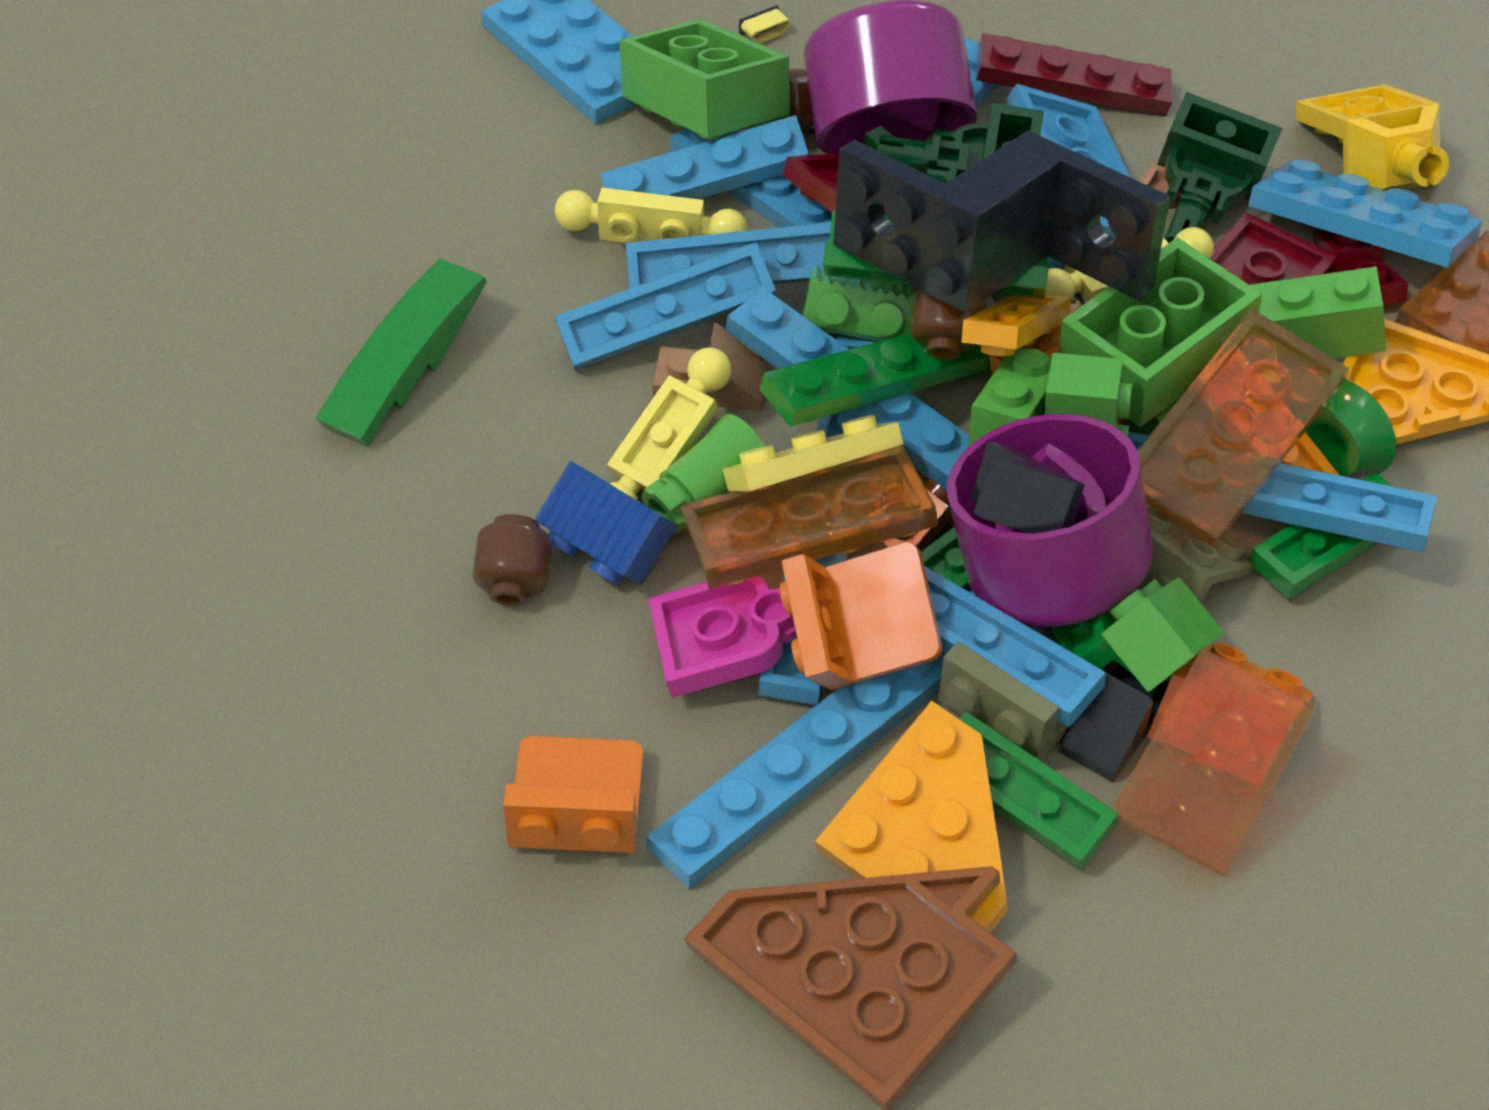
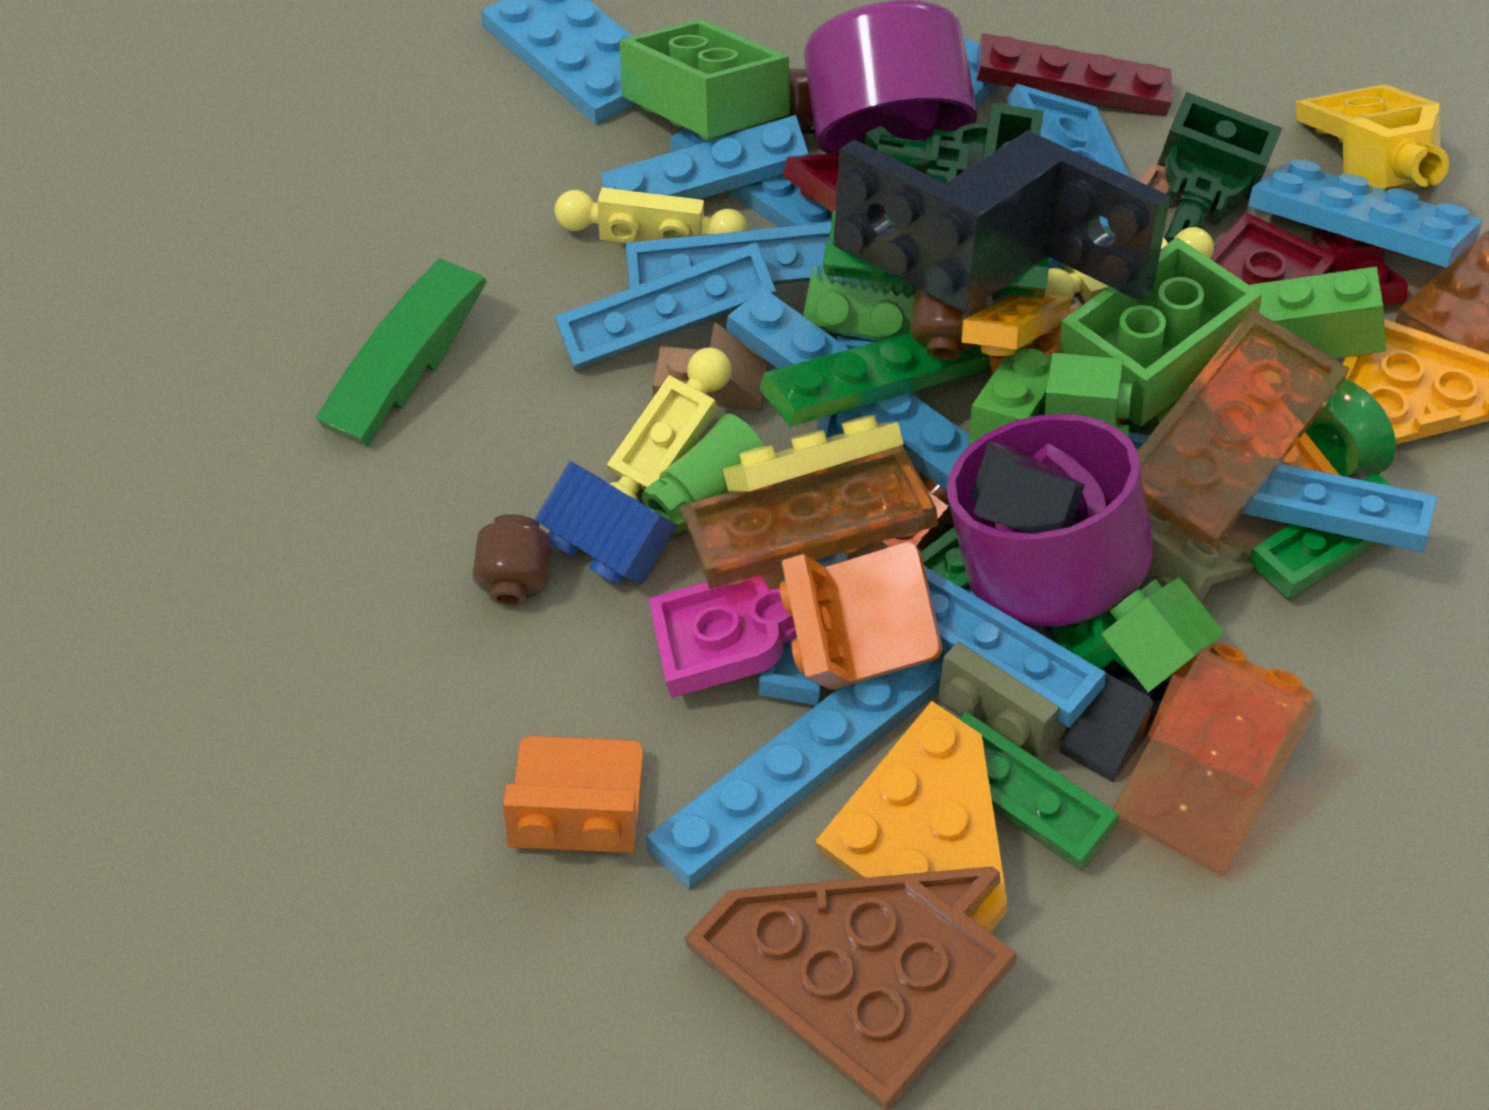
(764, 24): light yellow piece -> none

